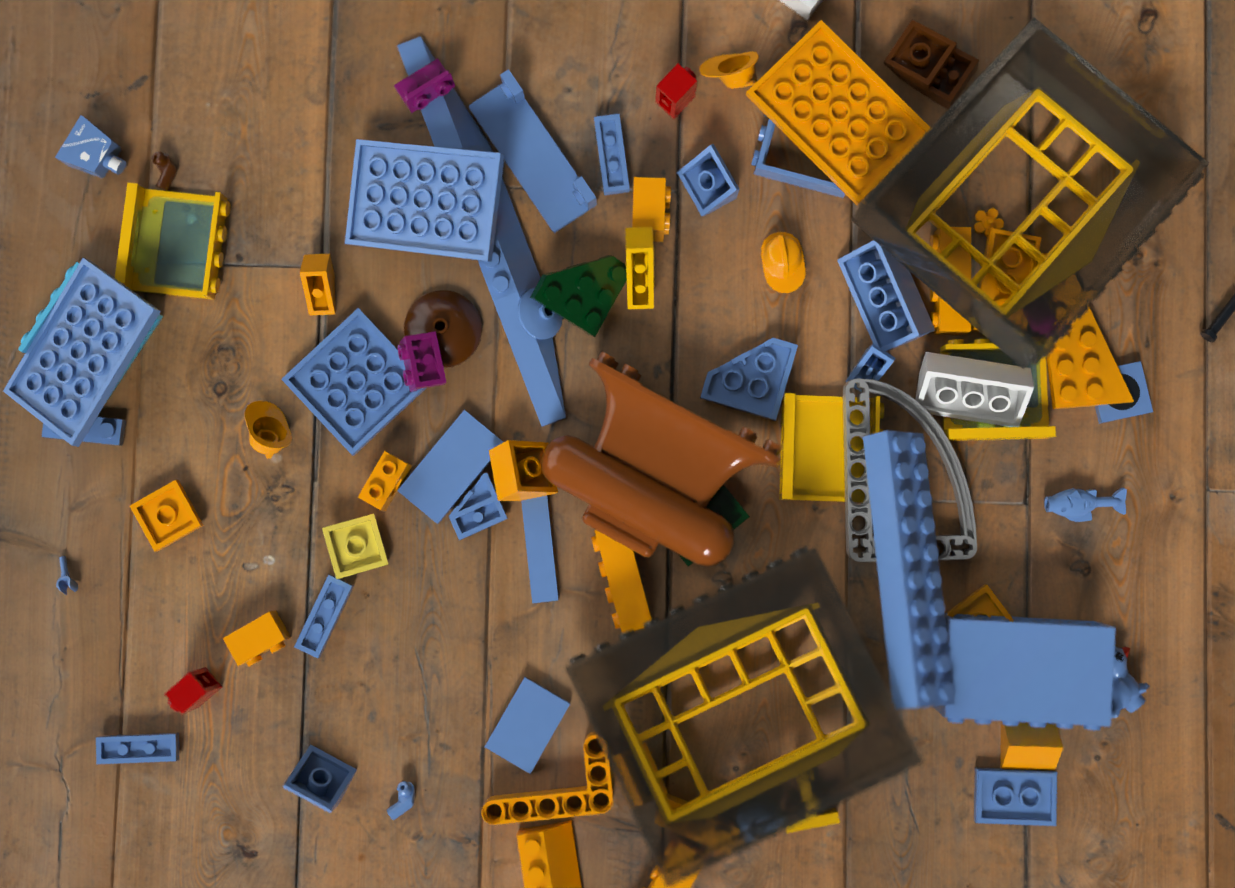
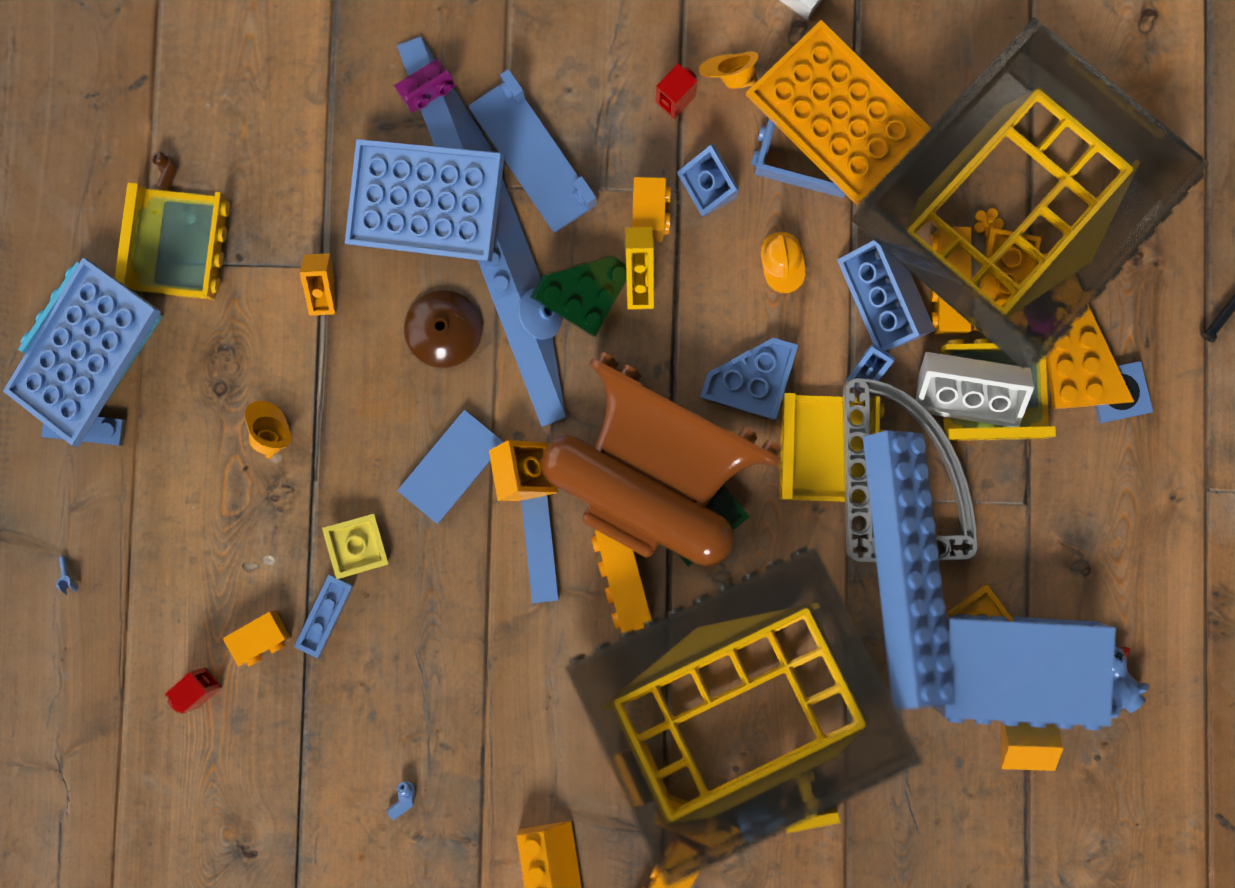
(90, 150): medium blue torso -> none
(137, 748): medium blue plate -> none
(166, 515): light orange plate -> none
(320, 779): medium blue slope -> none
(353, 382): medium blue plate -> none
(384, 481): light orange brick -> none
(421, 361): magenta bracket -> none
(477, 509): medium blue wing -> none
(527, 725): medium blue tile -> none
(559, 796): light orange beam -> none
(611, 154): medium blue plate -> none
(931, 64): reddish brown slope -> none
(1015, 796): medium blue tile -> none
(1078, 504): medium blue animal -> none

